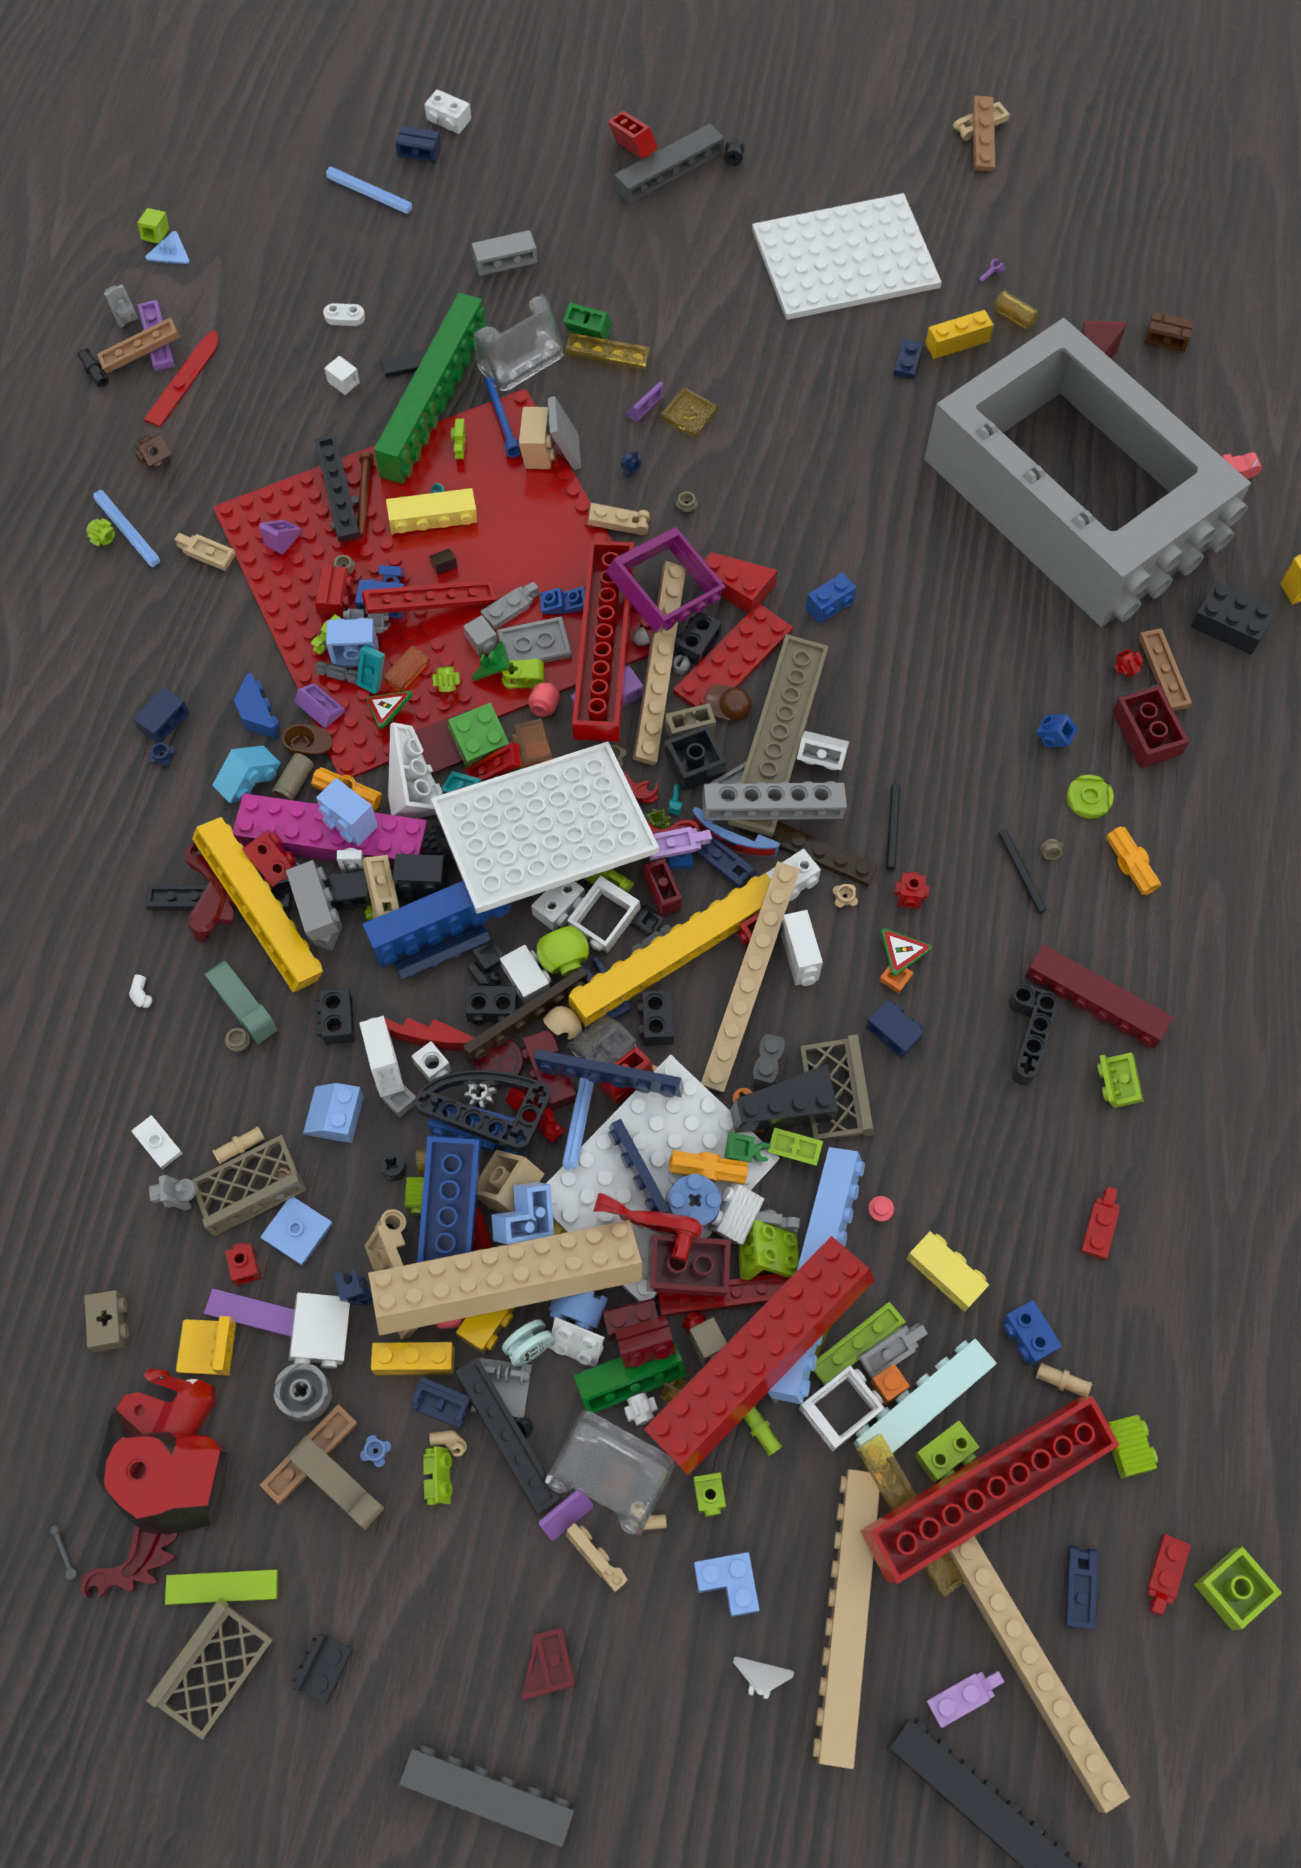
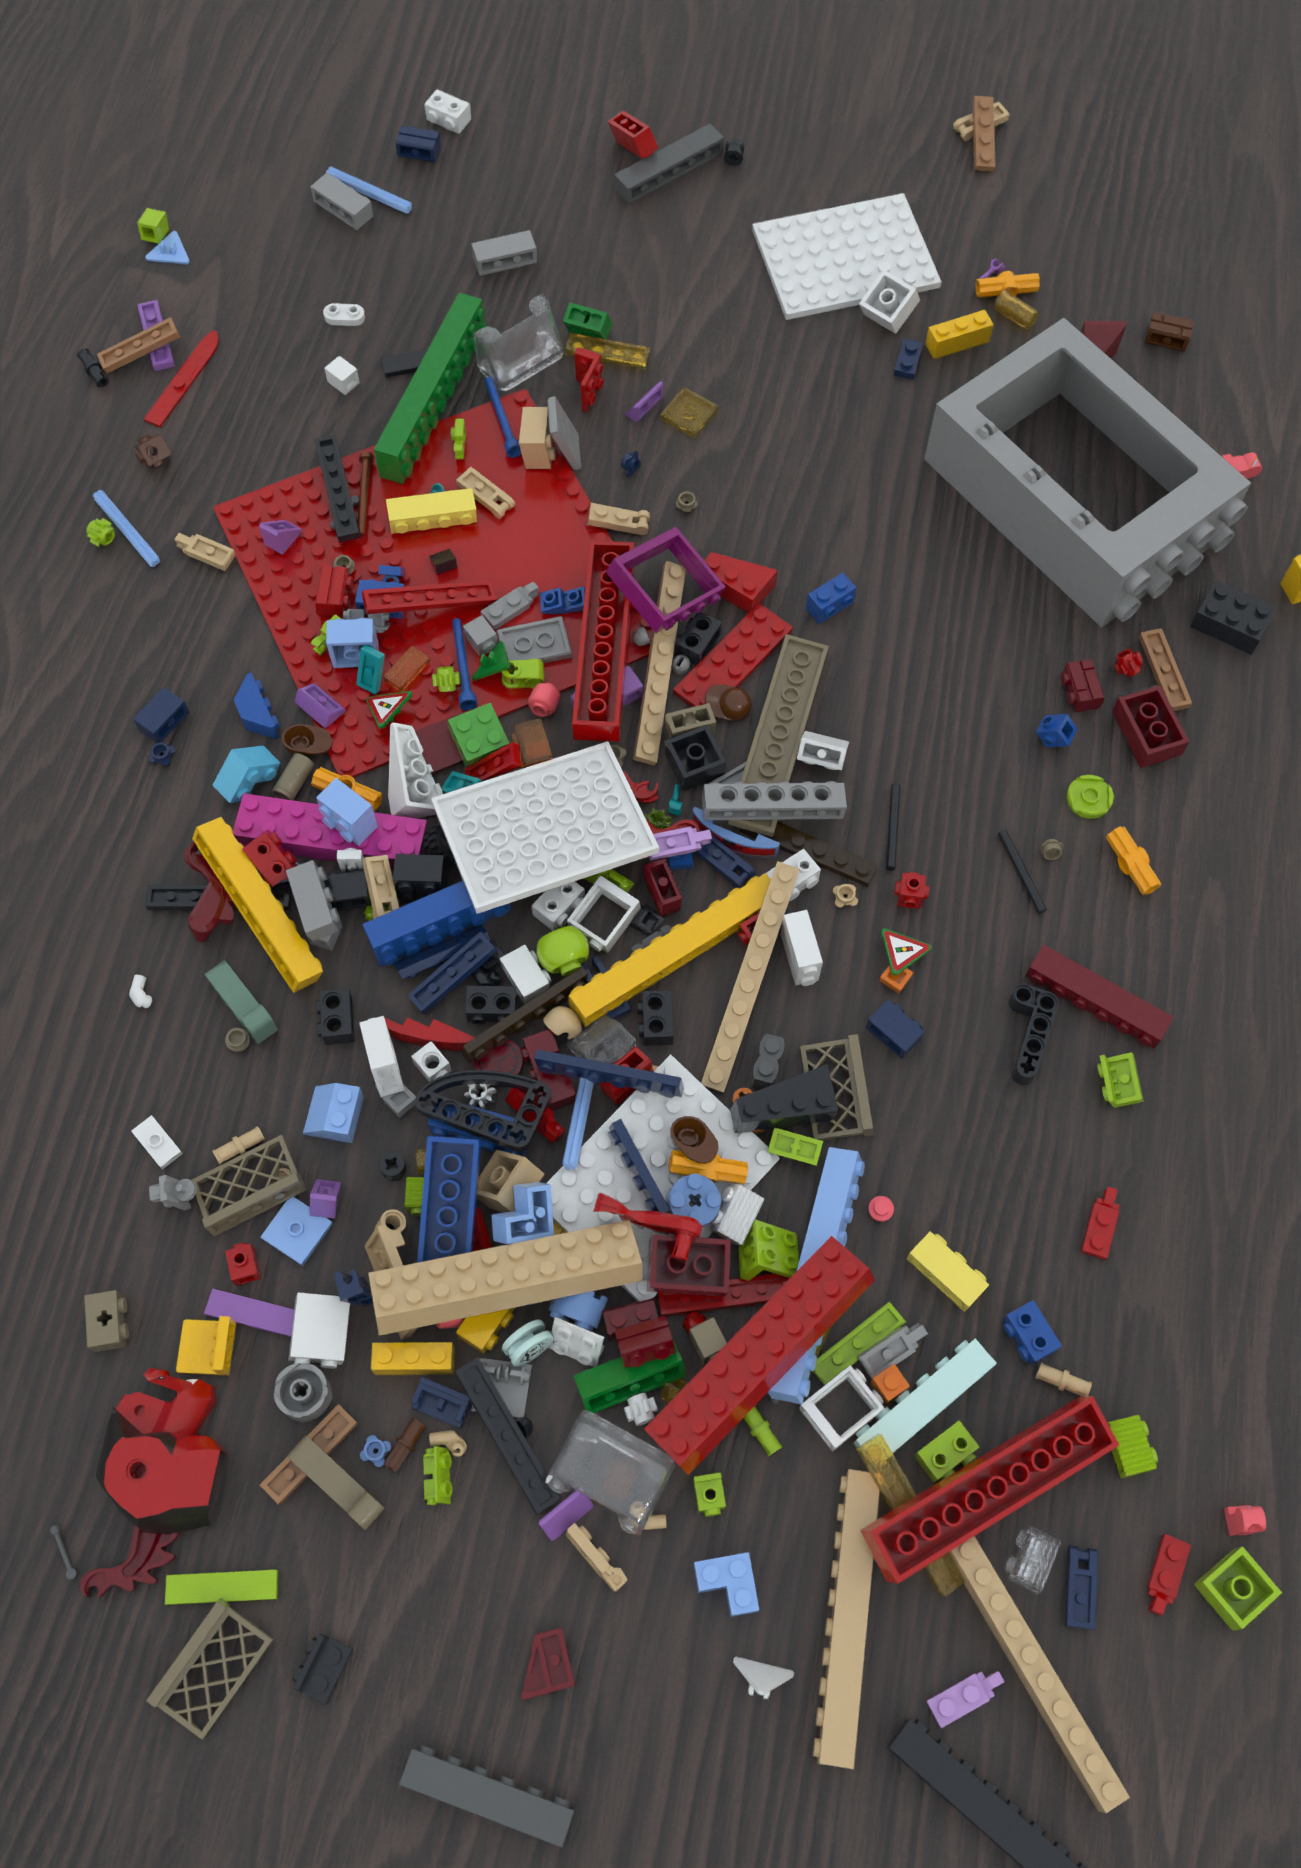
(120, 305): light grey hips -> none
(324, 1198): none -> medium lavender slope
(336, 671): dark grey axle -> none
(342, 201): none -> light grey brick
(404, 1445): none -> reddish brown axle
(452, 973): none -> dark blue plate
(467, 698): none -> blue piece
(486, 492): none -> tan plate
(589, 374): none -> red bracket
(694, 1139): none -> reddish brown cap
(742, 1148): green plate -> none
(771, 1217): light grey plate -> none
(889, 301): none -> white brick
(1009, 282): none -> light orange piece
(1033, 1559): none -> clear brick
(1082, 685): none -> dark red brick
(1245, 1520): none -> coral leg

